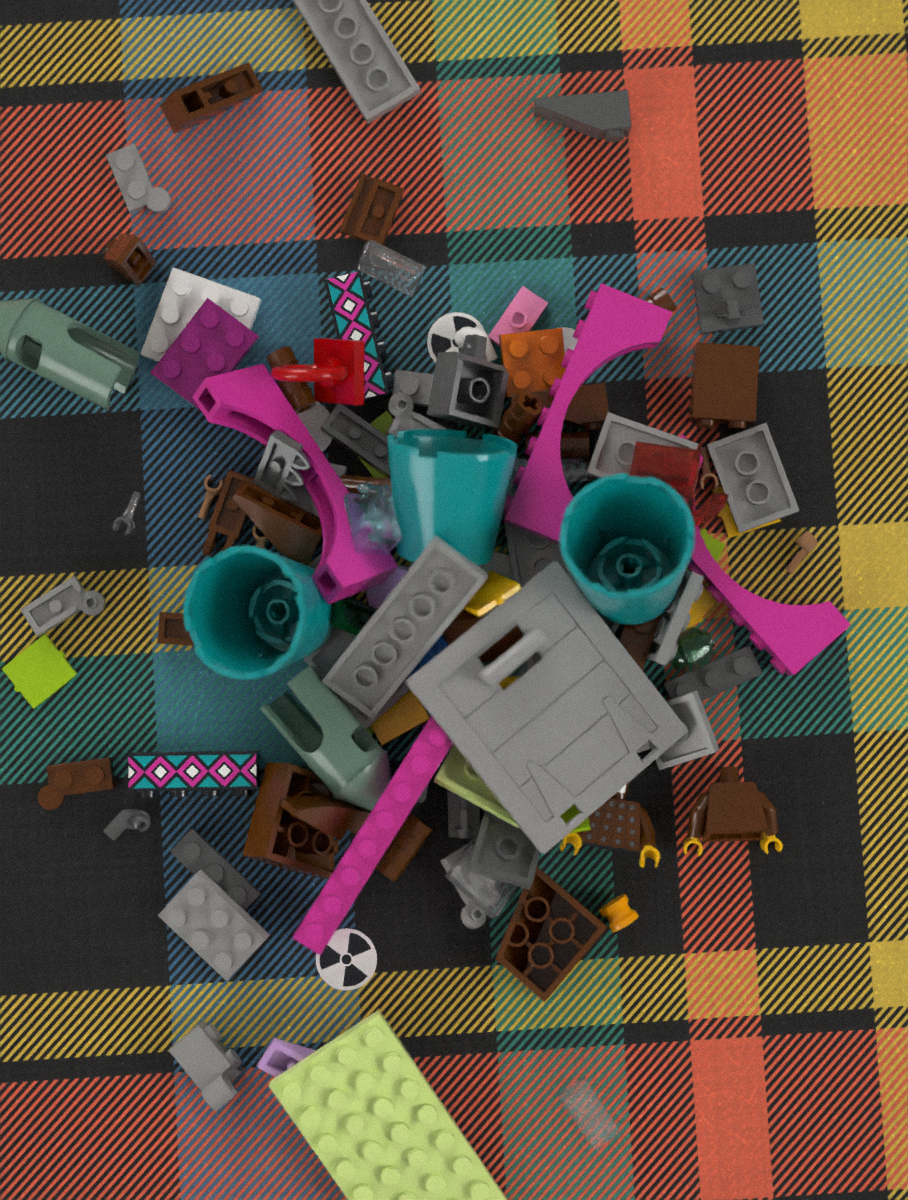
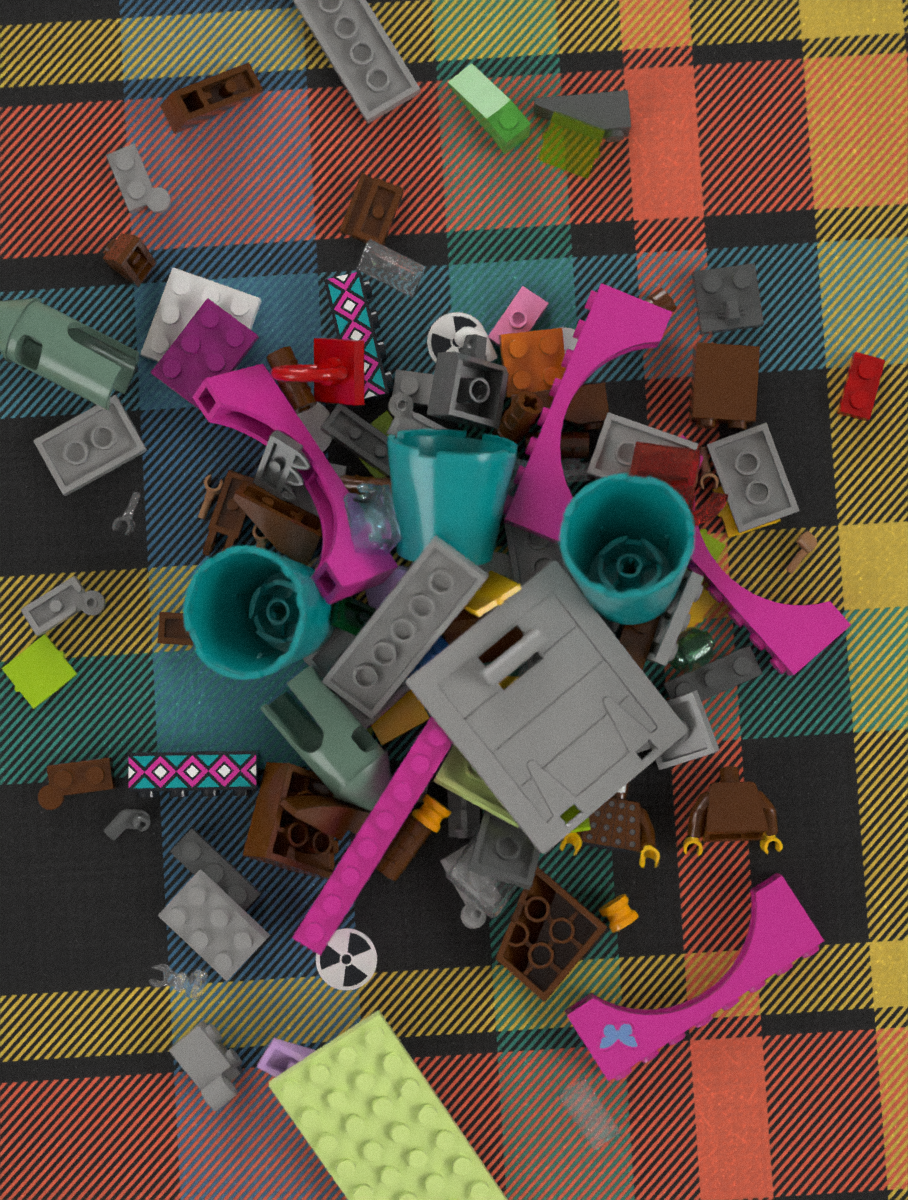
(90, 446): none -> light grey plate
(192, 985): none -> clear piece
(431, 813): none -> light orange wheel
(491, 108): none -> bright green slope
(571, 144): none -> clear neon green piece
(775, 938): none -> dark pink arch
(861, 386): none -> red plate

